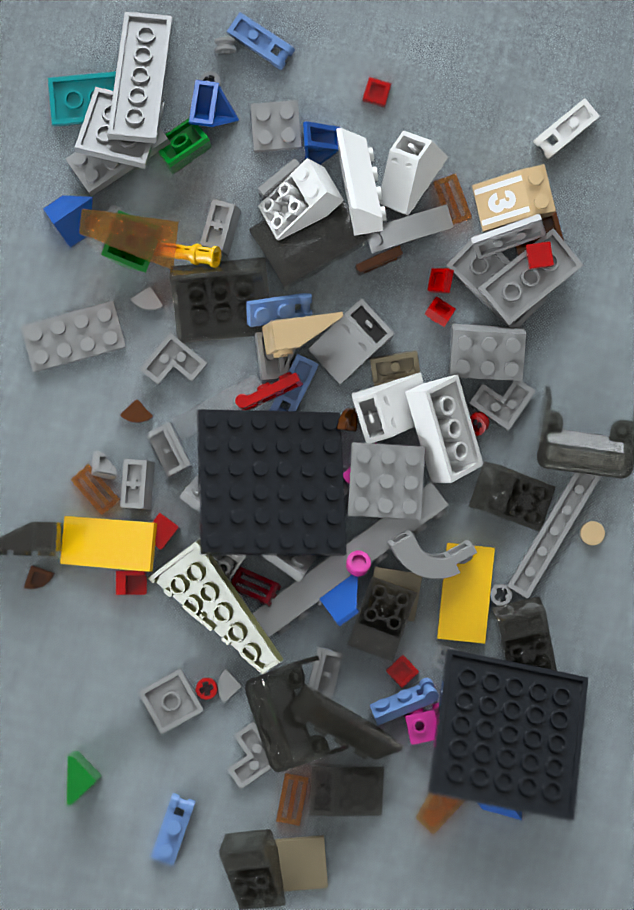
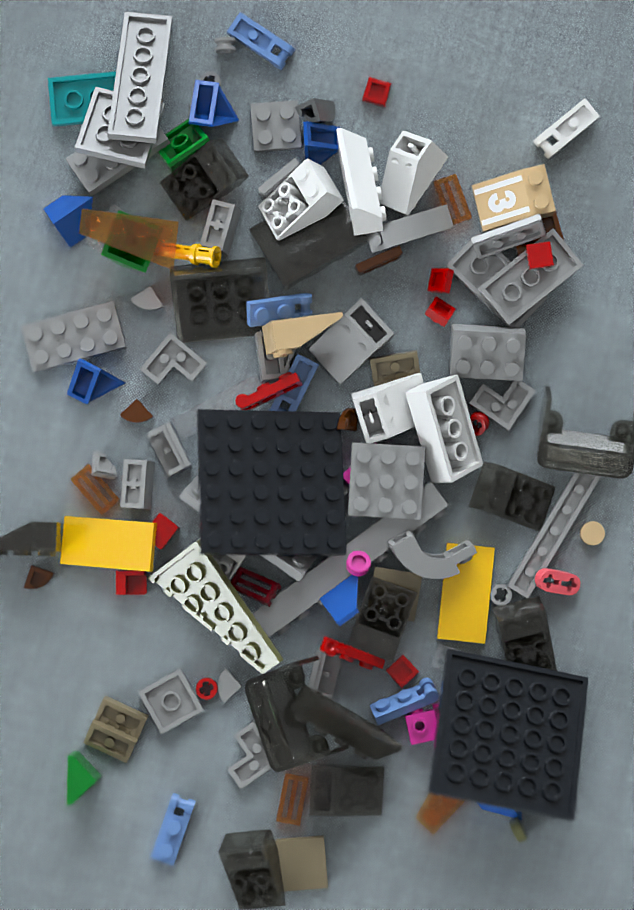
(91, 382): none -> blue slope
(115, 729): none -> dark tan slope
(203, 177): none -> clear smoke slope
(317, 110): none -> dark grey brick
(349, 653): none -> red hinge
(518, 830): none -> olive tile
(556, 586): none -> coral beam

